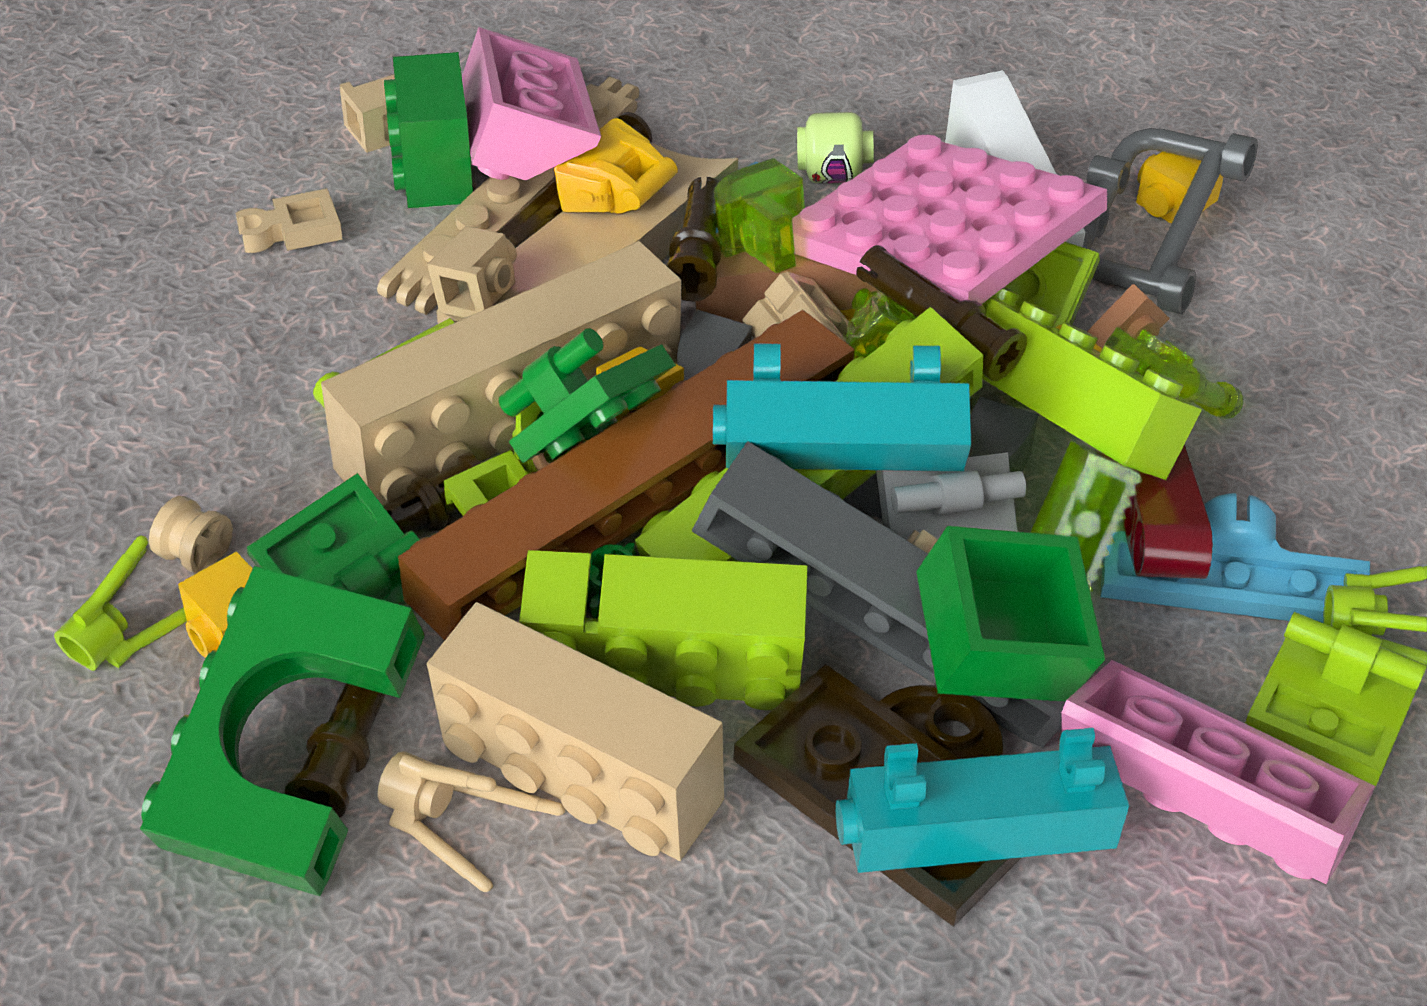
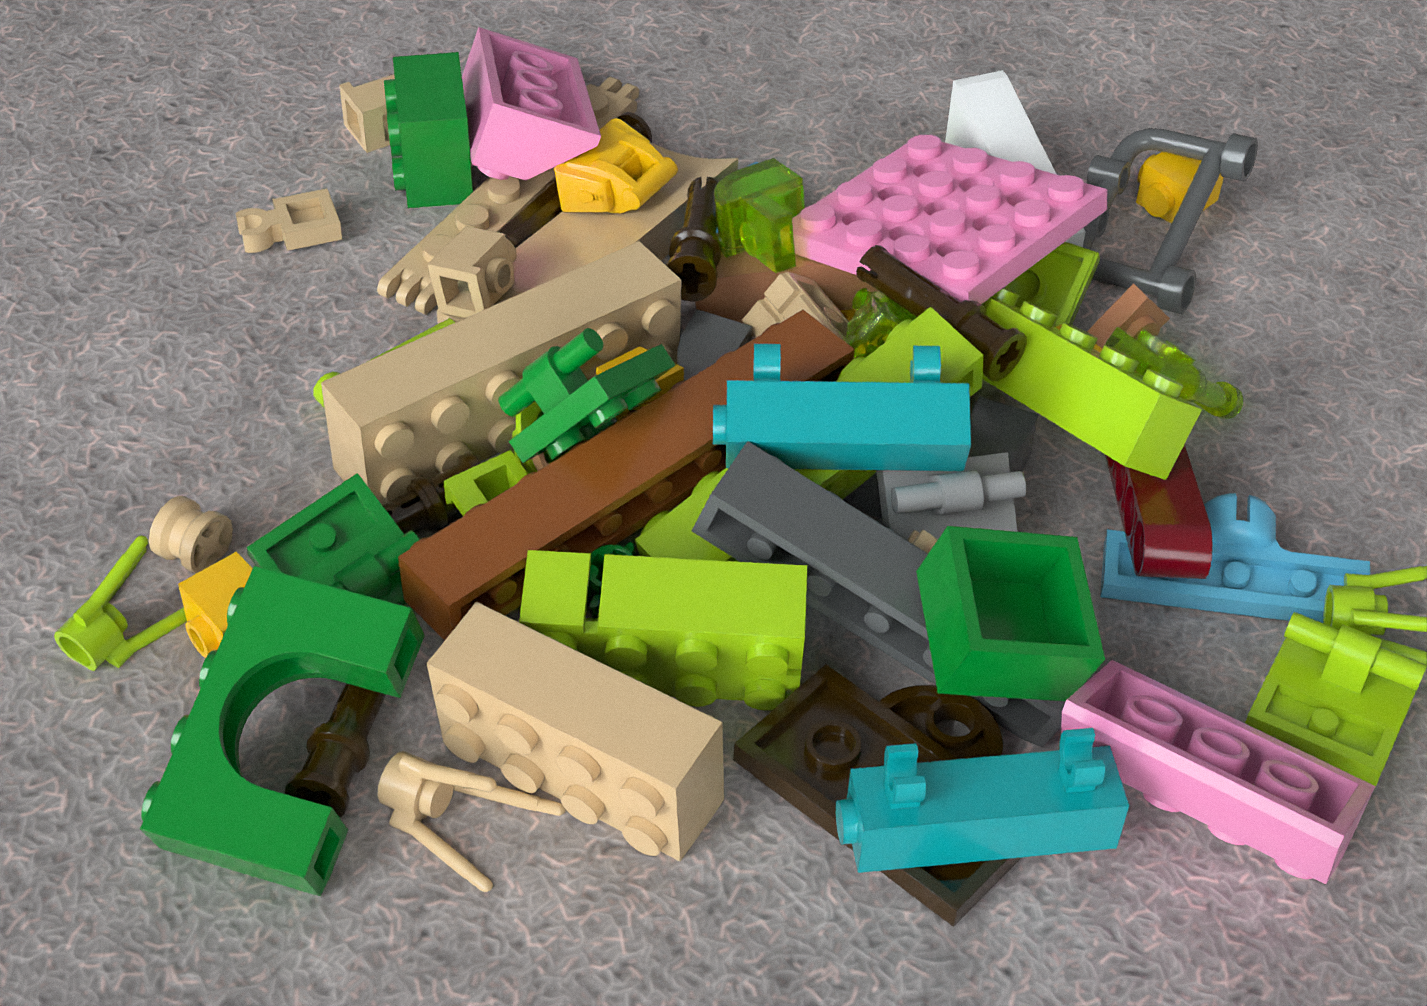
(834, 147): yellowish green head -> none
(1087, 503): clear neon green brick -> none

